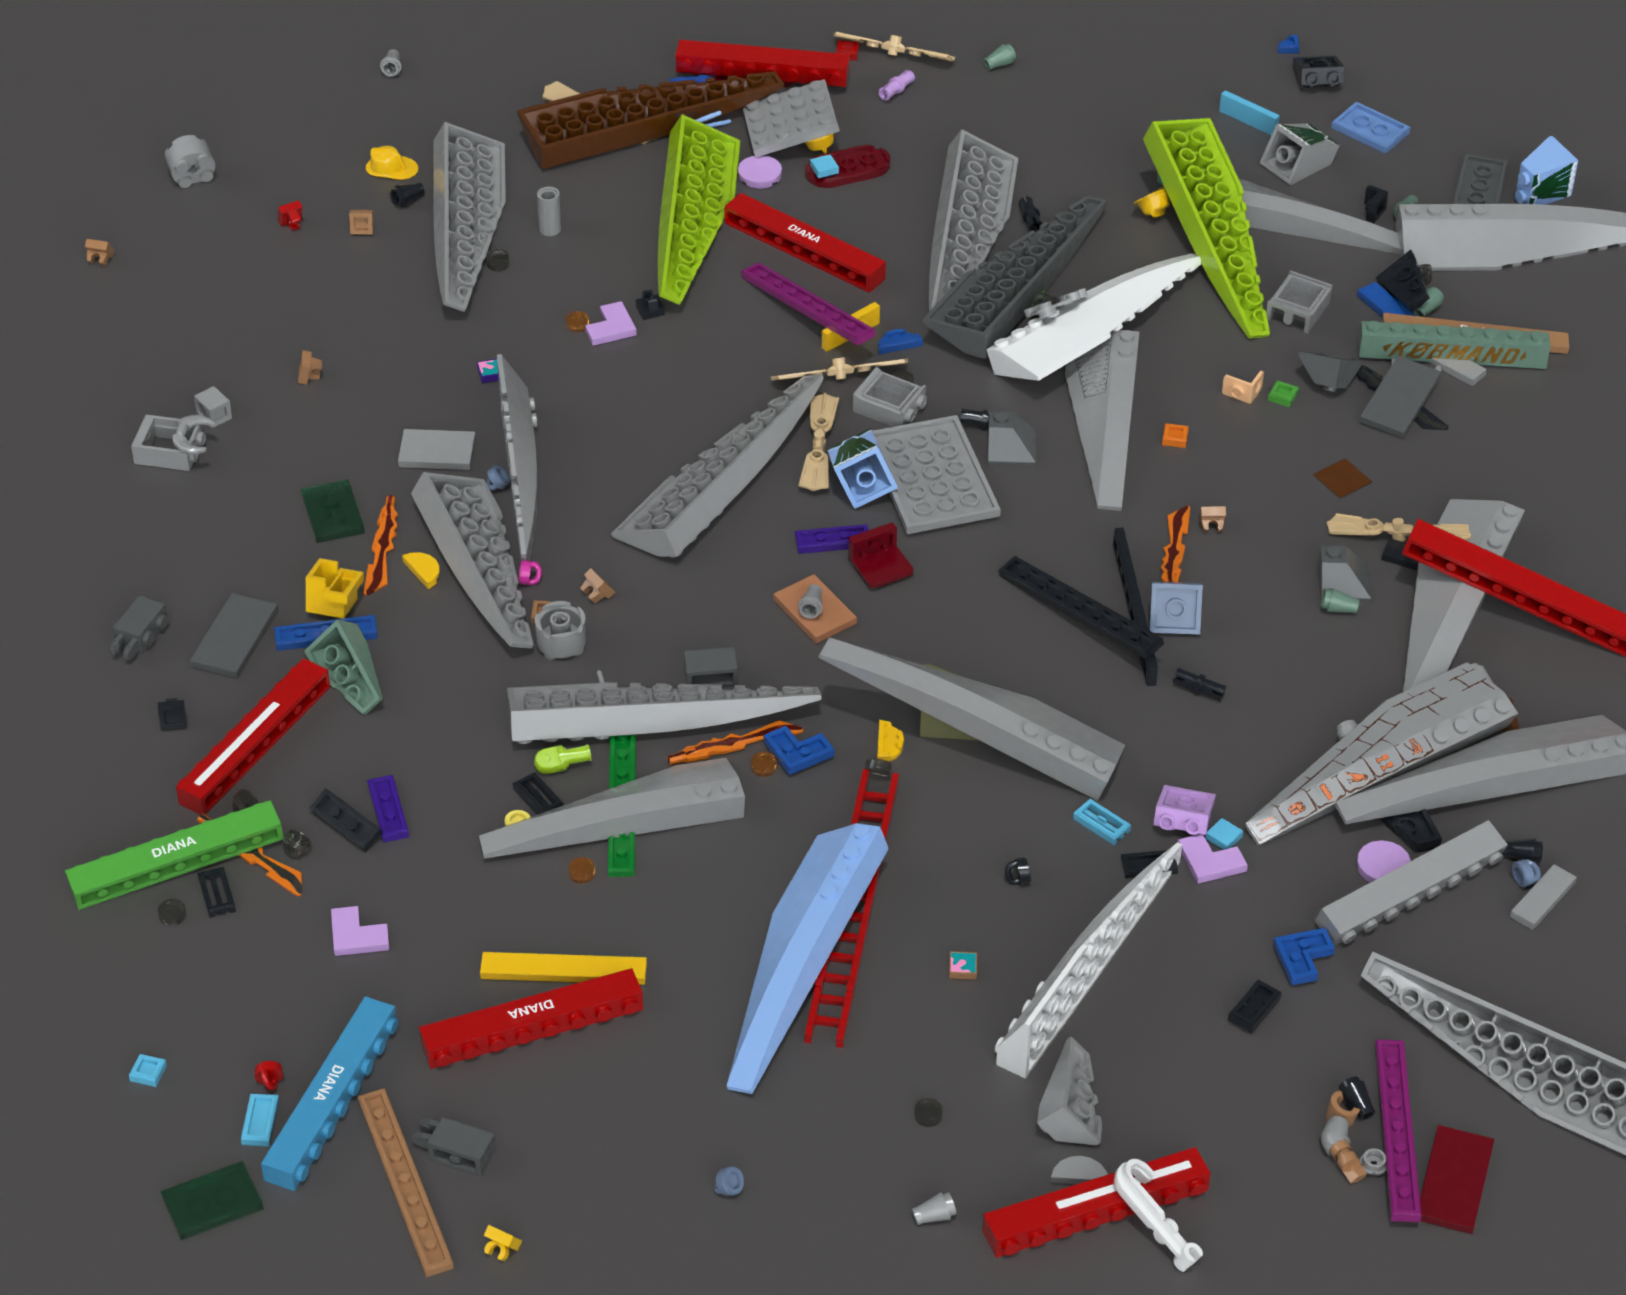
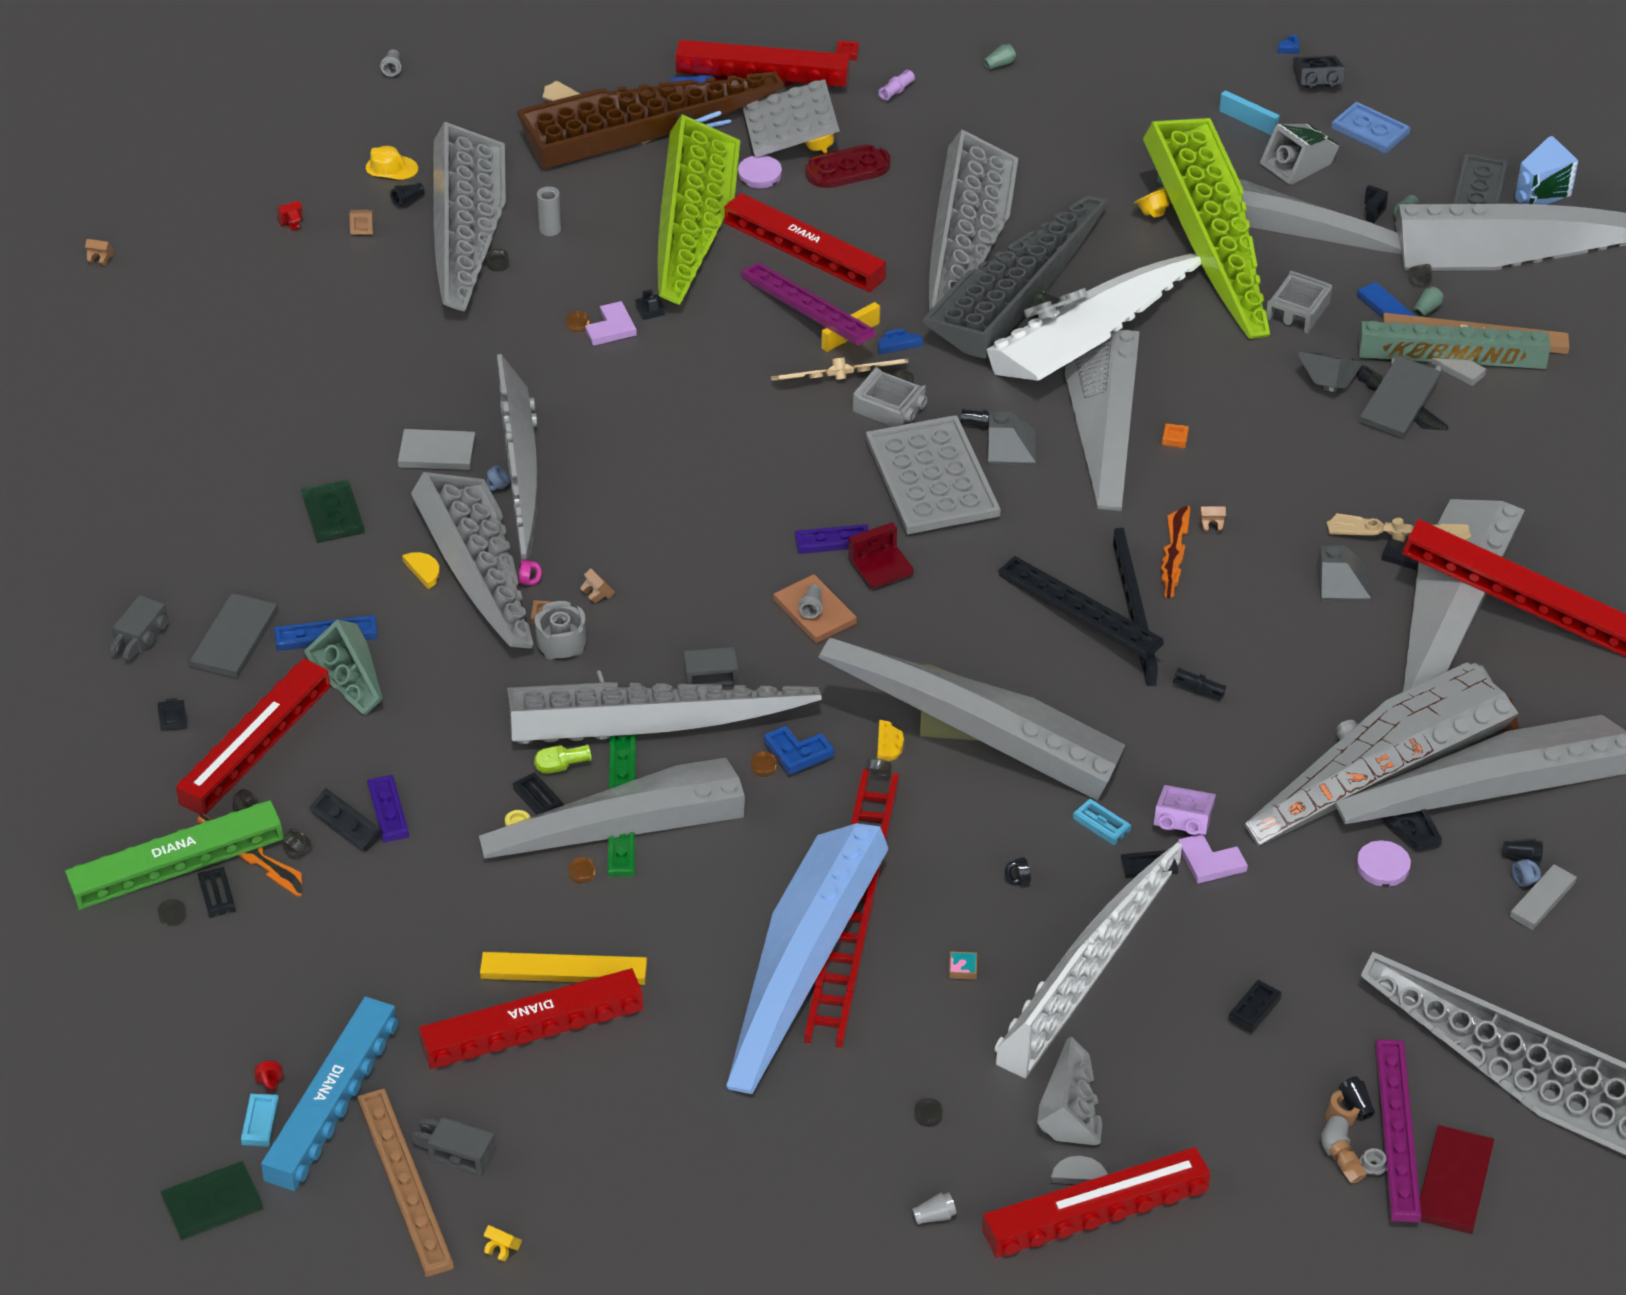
(147, 1070): medium azure tile -> none
(164, 427): light grey window -> none
(185, 423): light grey piece -> none
(190, 161): light grey brick -> none
(213, 405): light grey brick -> none
(307, 368): medium nougat tile -> none
(331, 590): yellow plate -> none
(356, 939): lavender tile -> none
(377, 572): orange sword -> none
(488, 370): tile -> none
(700, 493): light grey wedge -> none
(727, 744): orange sword -> none
(729, 1181): sand blue tile -> none
(815, 469): tan piece -> none
(824, 166): medium azure tile -> none
(862, 468): light blue slope -> none
(894, 46): tan piece -> none
(1030, 213): black pin -> none
(1151, 1214): white piece -> none
(1175, 607): sand blue tile -> none
(1224, 834): medium azure tile -> none
(1241, 389): light nougat bracket -> none
(1283, 393): bright green tile -> none
(1298, 951): blue plate -> none
(1338, 602): sand green cone -> none
(1342, 478): reddish brown sticker -> none
(1405, 282): black wing -> none
(1411, 883): light grey brick -> none

